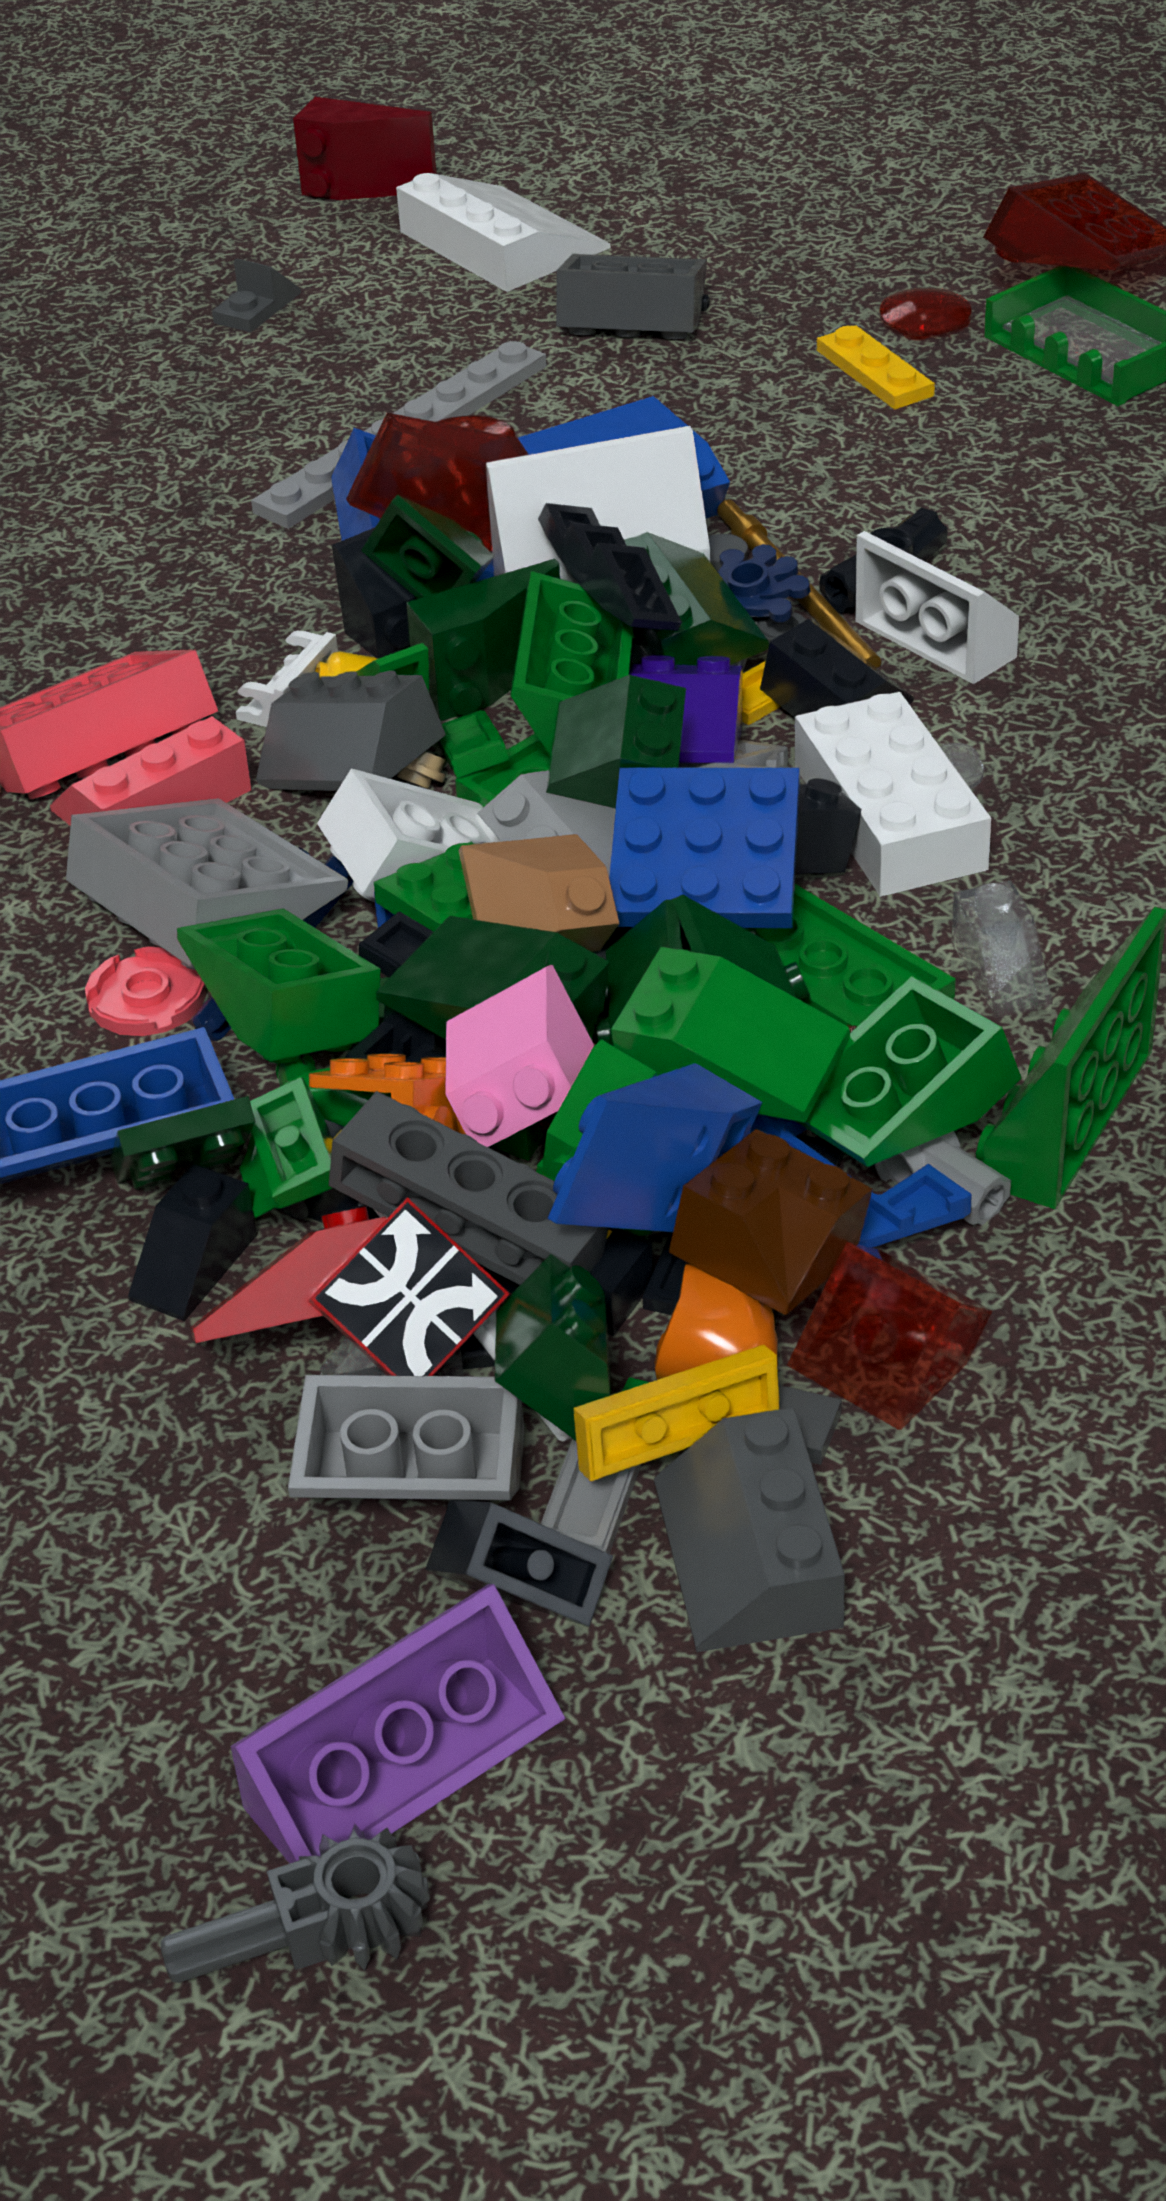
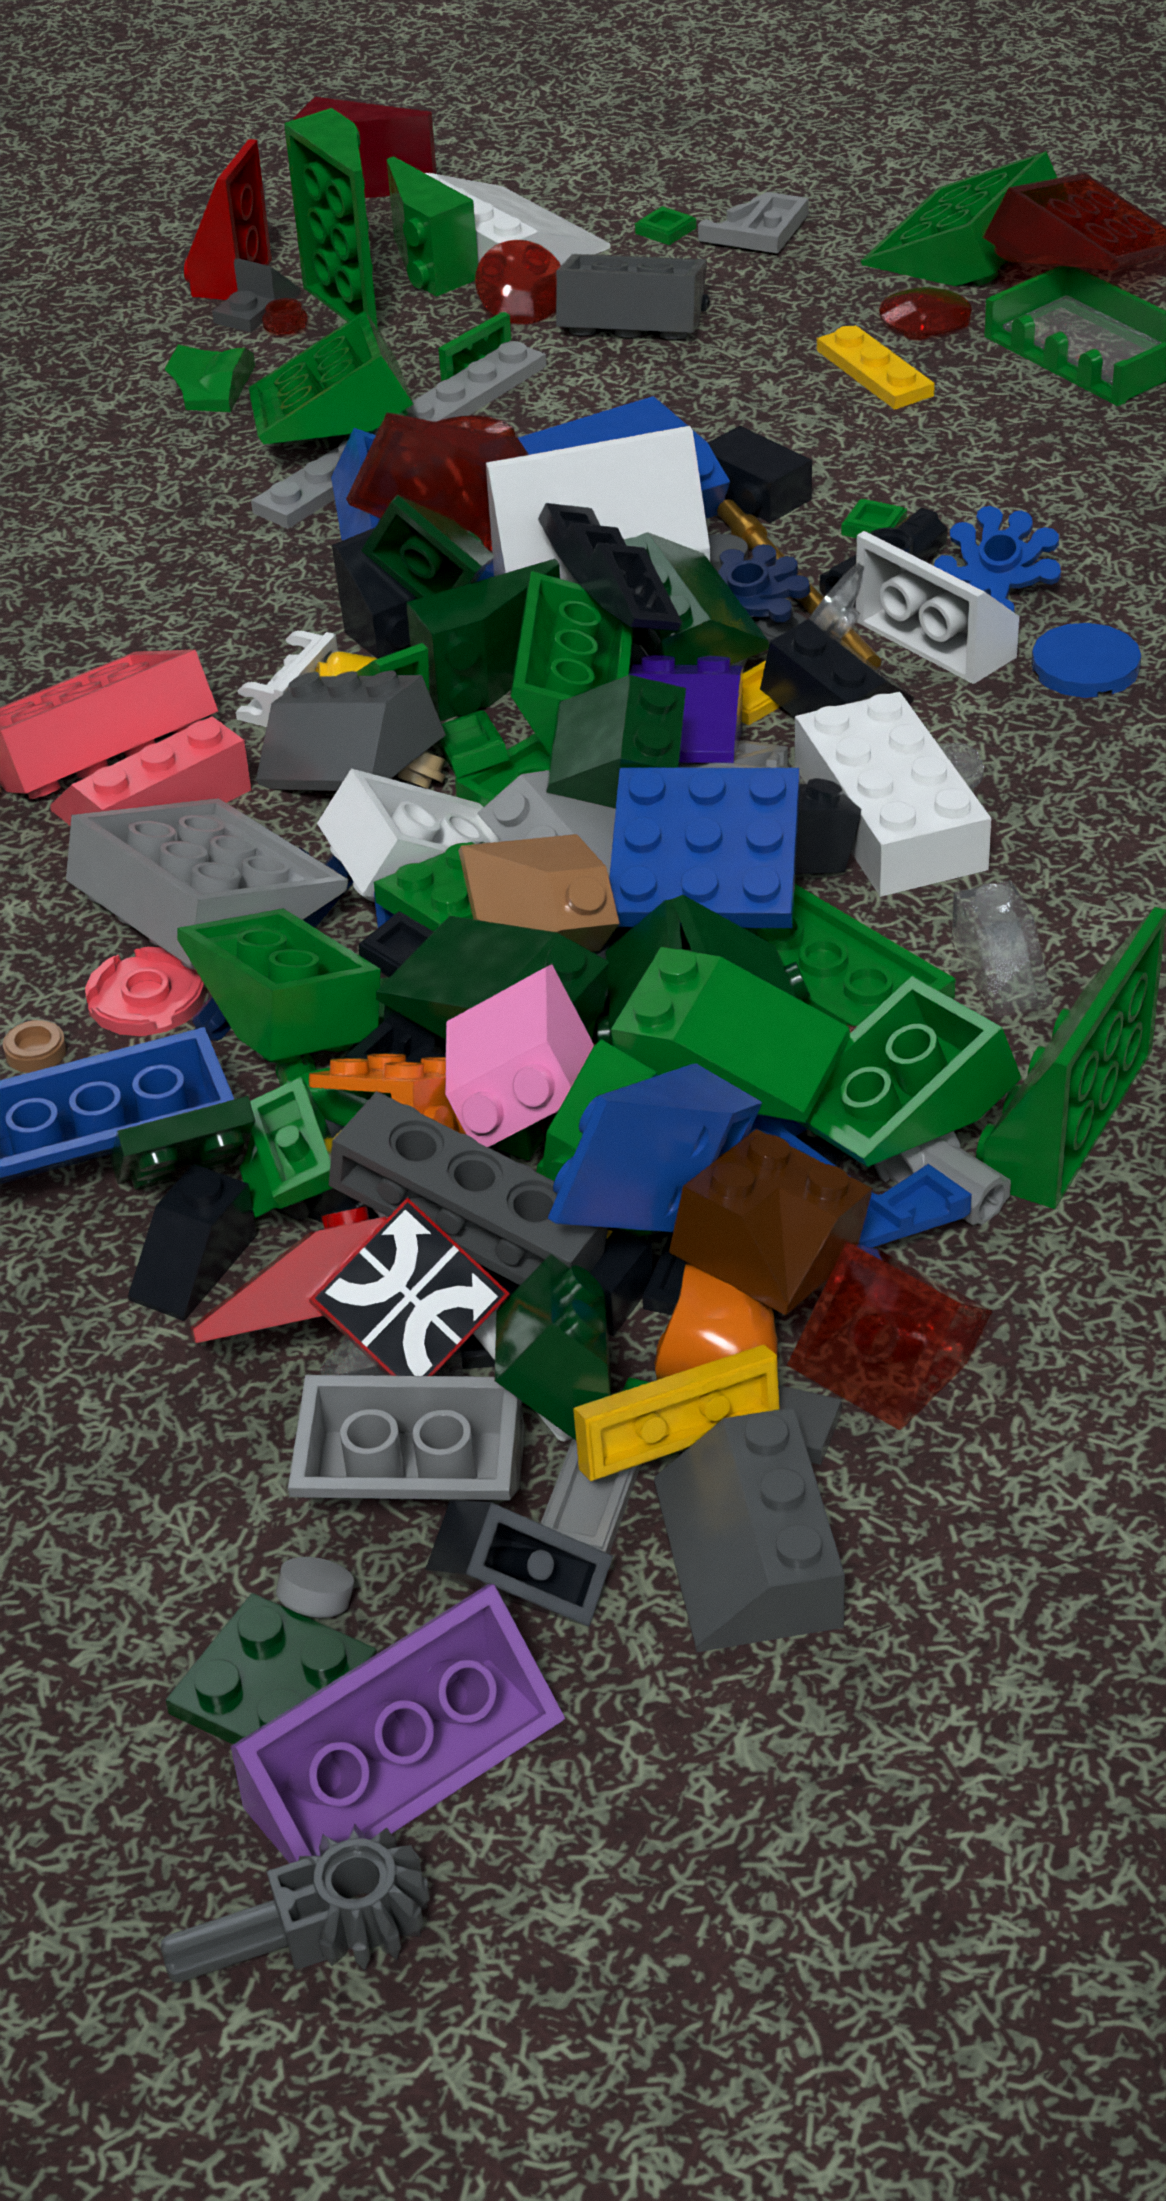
(34, 1046): none -> medium nougat tile
(210, 377): none -> green slope
(230, 228): none -> red slope
(261, 1669): none -> dark green plate
(284, 316): none -> clear red plate
(314, 1587): none -> light grey tile
(331, 212): none -> green slope
(331, 387): none -> green slope
(432, 229): none -> green slope
(474, 345): none -> green slope
(518, 280): none -> clear red dish
(665, 225): none -> green tile
(759, 224): none -> light grey wing
(763, 474): none -> black brick
(836, 609): none -> clear dish
(870, 516): none -> green tile
(946, 231): none -> green slope
(1002, 556): none -> blue animal
(1086, 659): none -> blue tile

